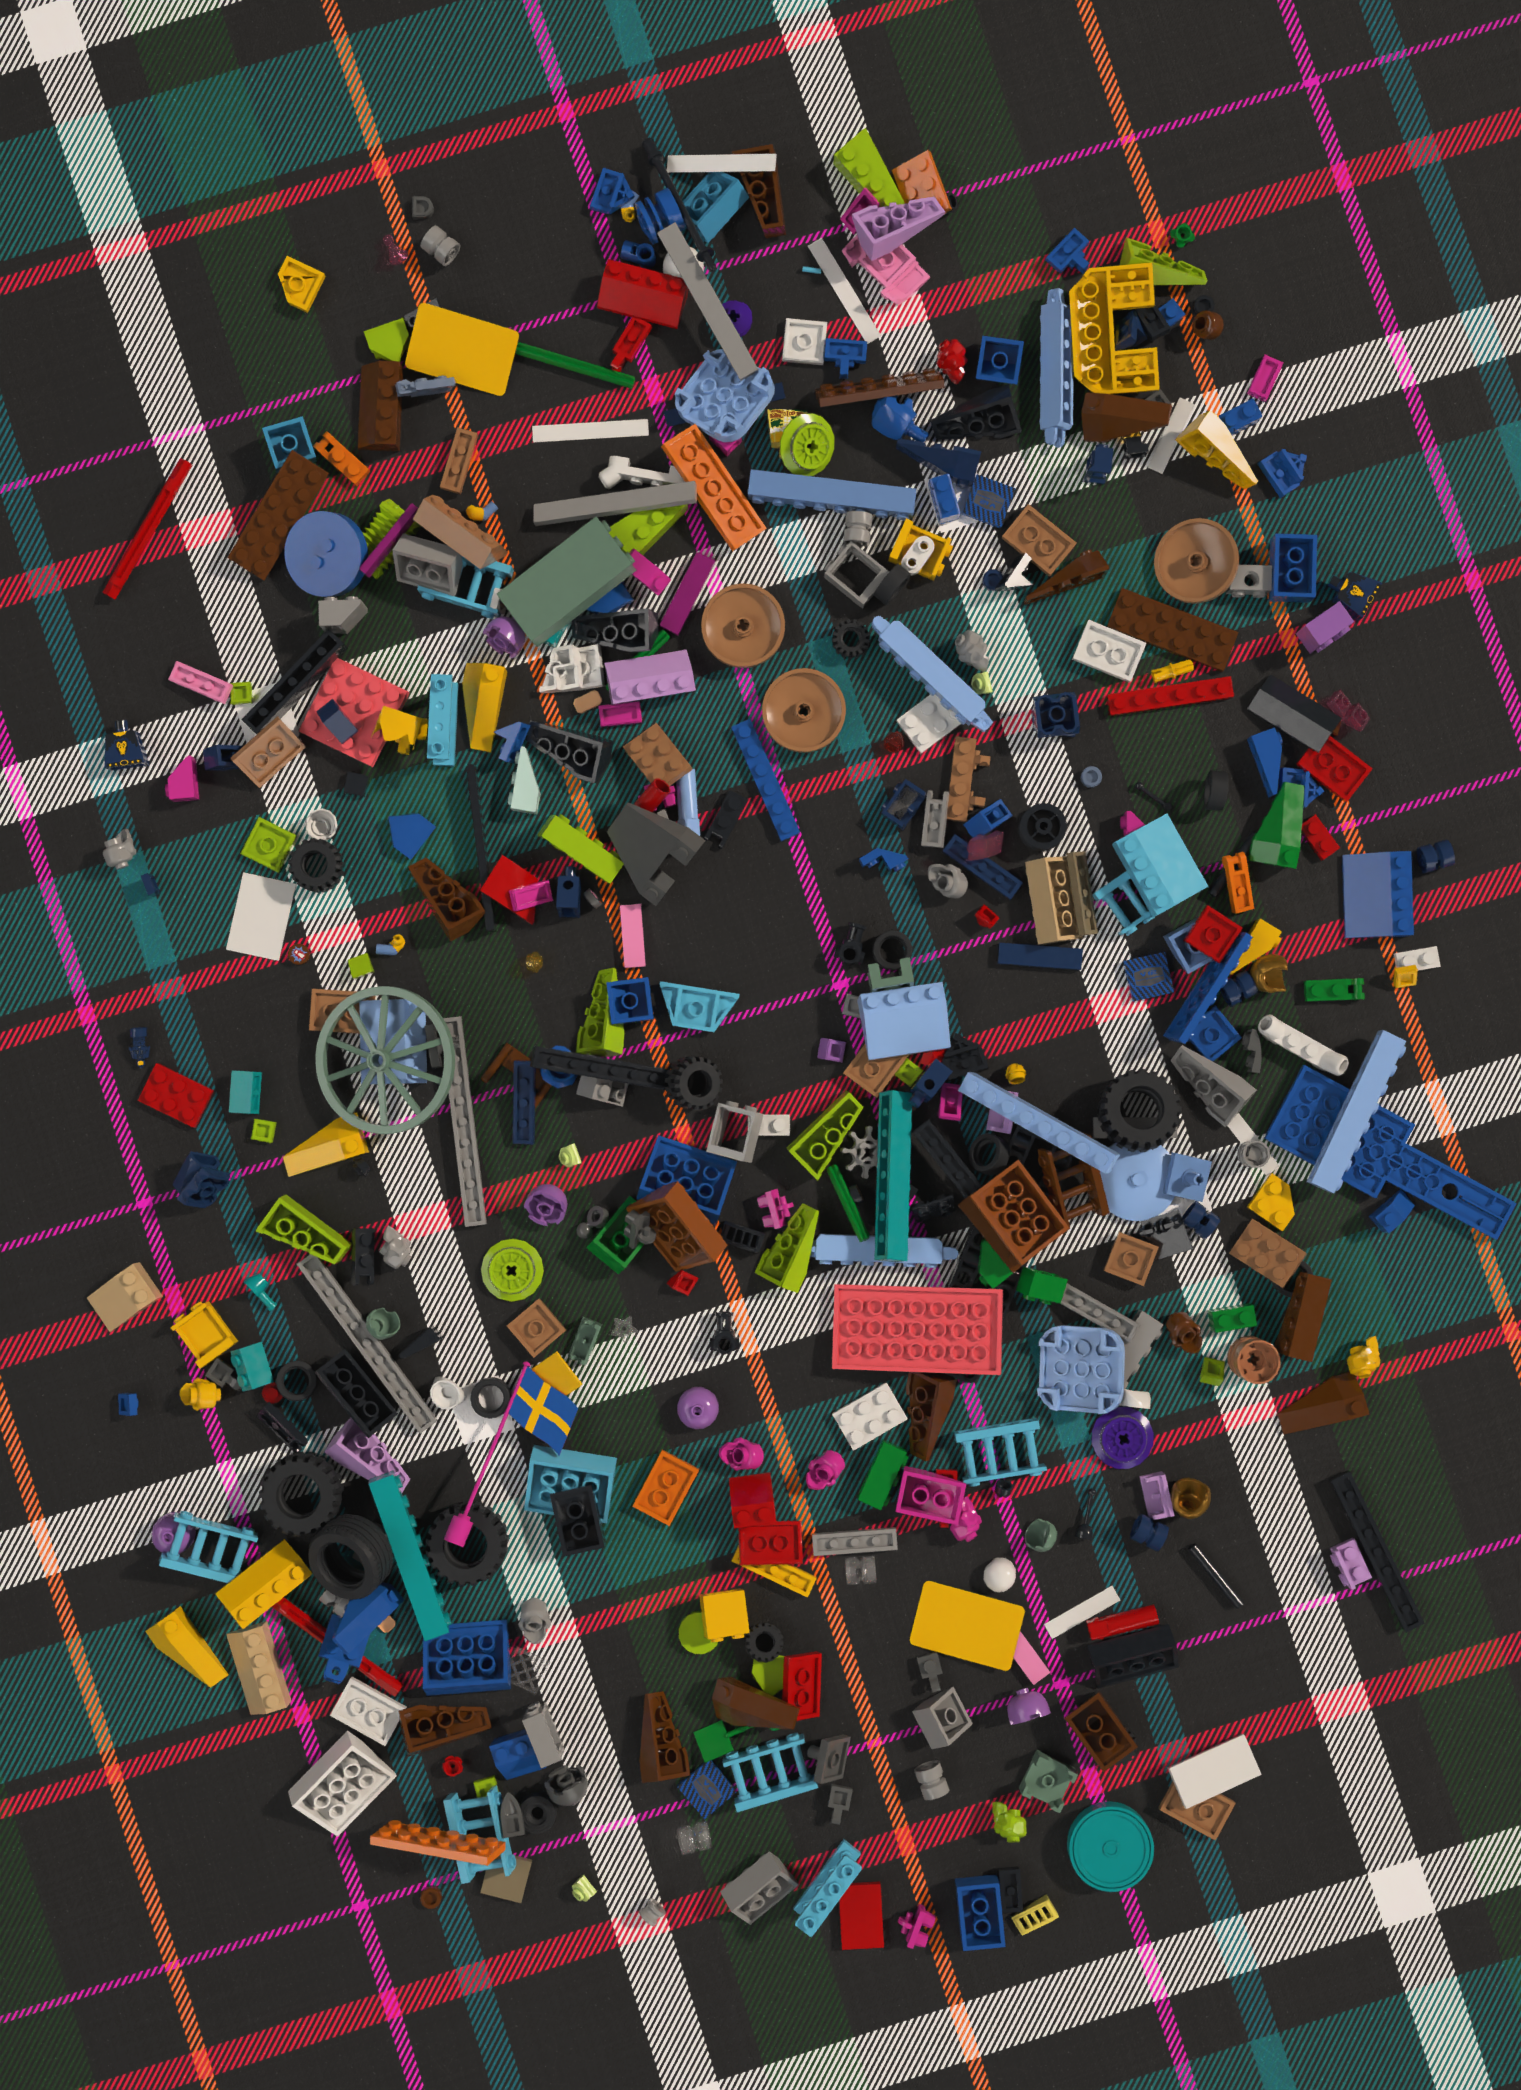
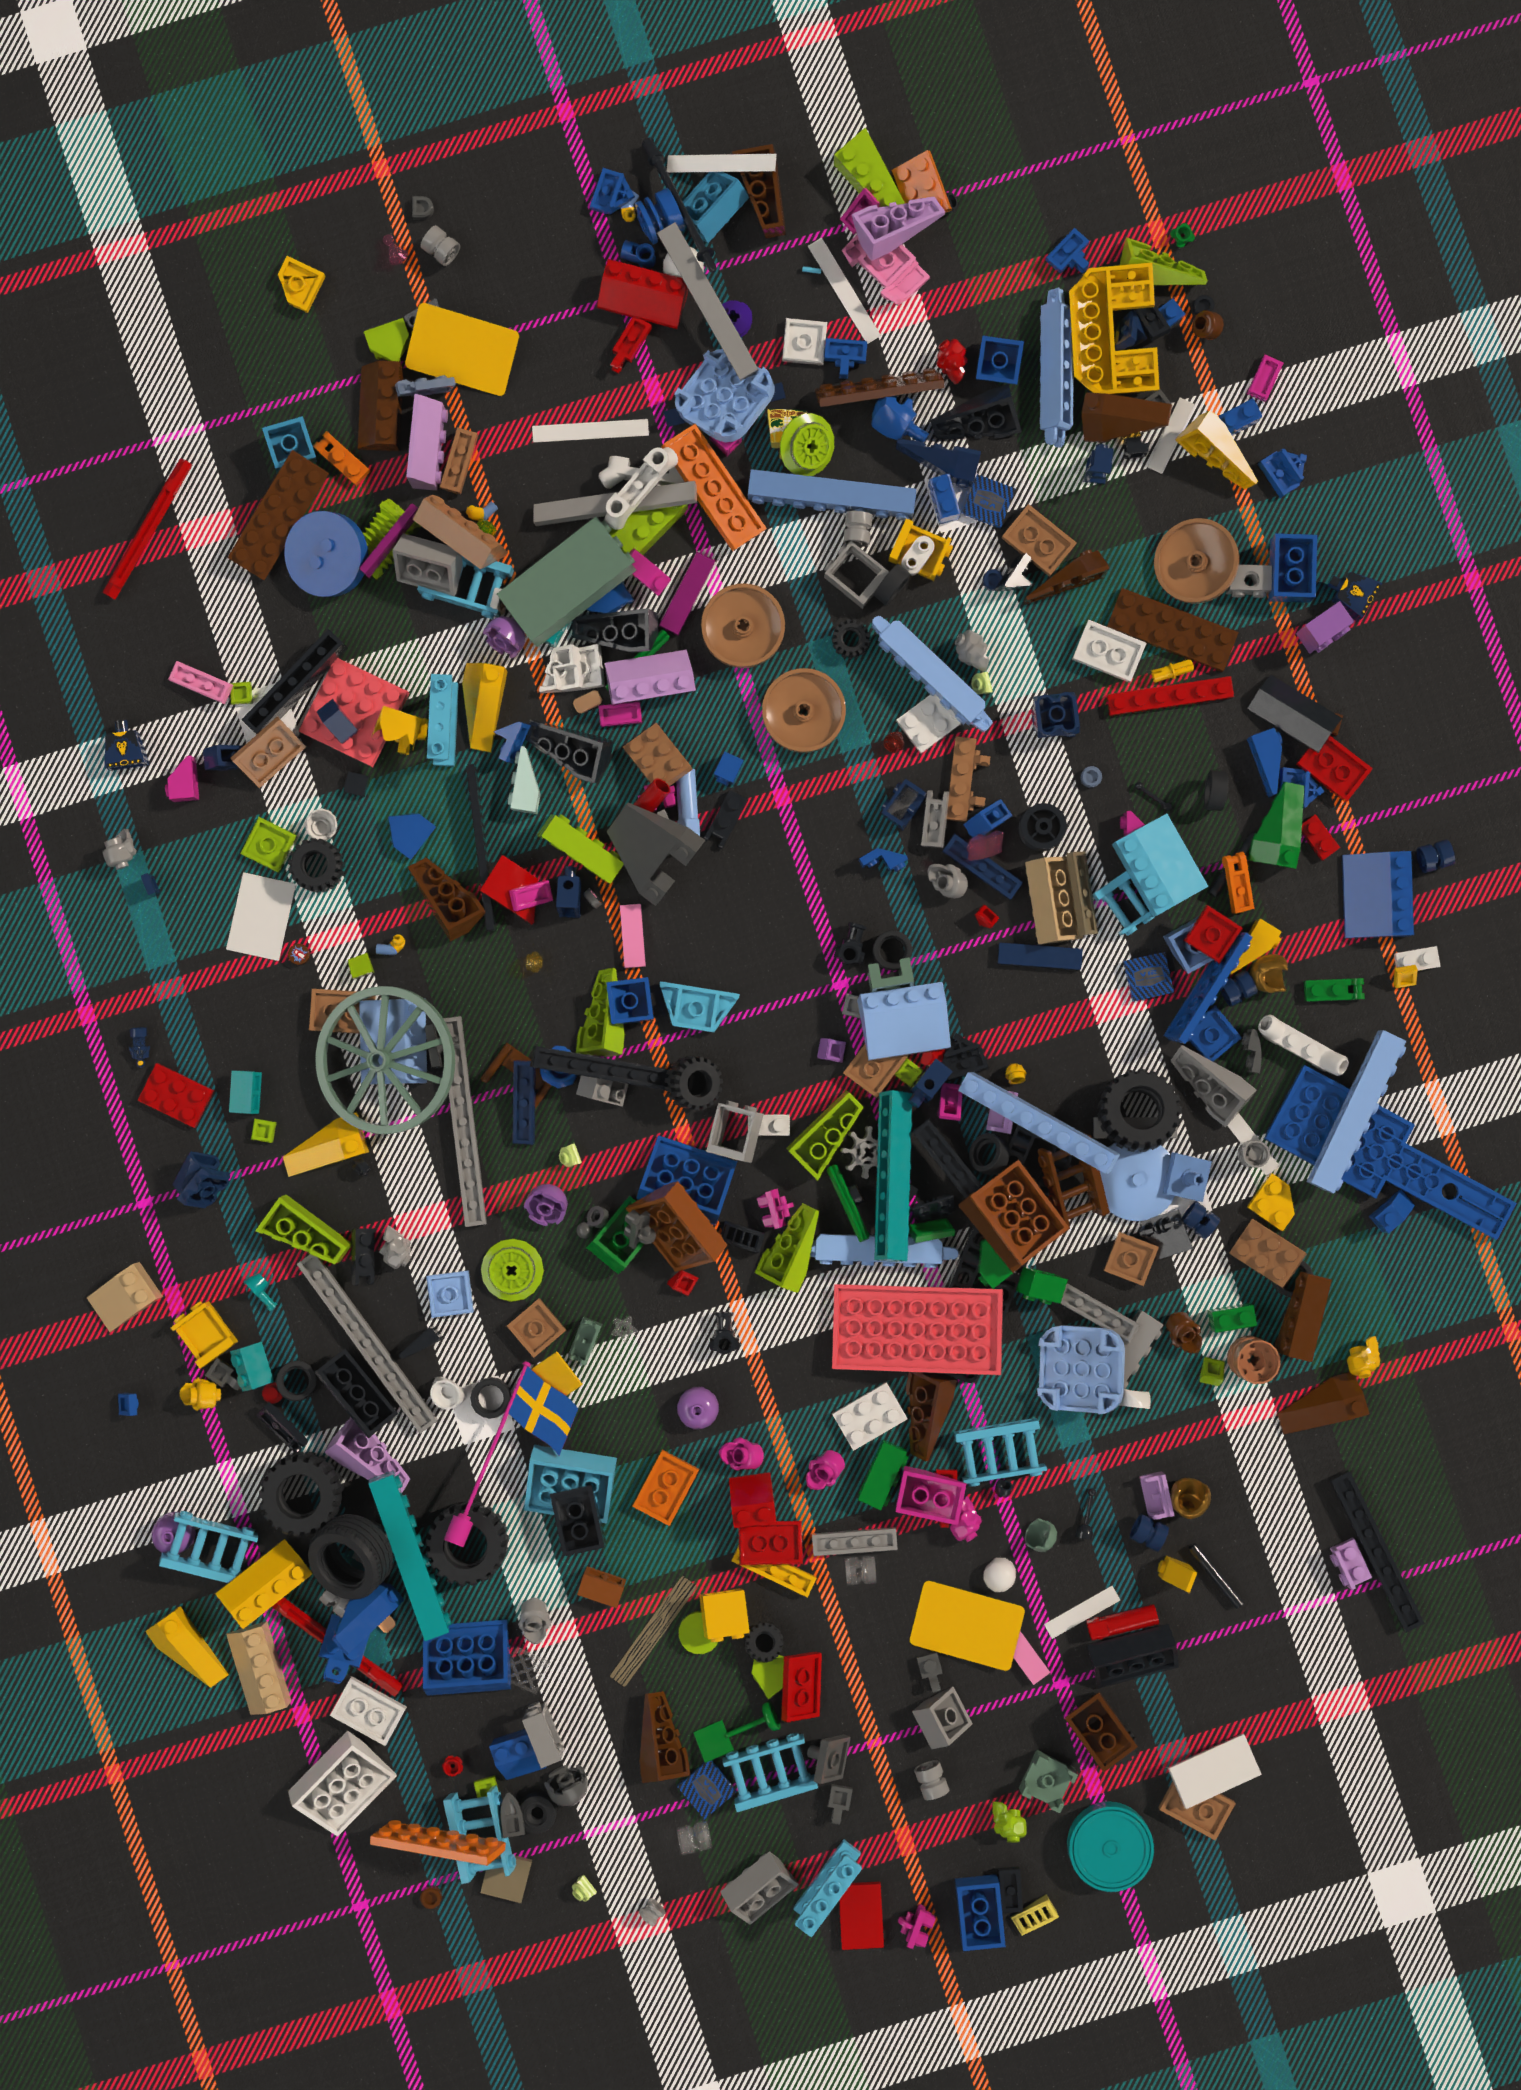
(341, 615): light grey slope -> none
(382, 1323): sand green hair -> none
(426, 443): none -> lavender slope
(436, 1726): reddish brown wedge -> none
(450, 1294): none -> light blue plate
(487, 527): none -> clear neon green tile
(575, 365): green axle -> none
(601, 1587): none -> dark orange hinge
(653, 1631): none -> dark tan sticker
(655, 466): none -> white plate
(728, 769): none -> blue brick
(748, 1706): reddish brown wedge -> none
(765, 780): blue plate -> none
(931, 1230): none -> green tile
(1026, 1706): medium lavender cylinder -> none
(1107, 1444): dark purple piece -> none
(1177, 1573): none -> yellow slope
(1351, 714): clear pink slope -> none

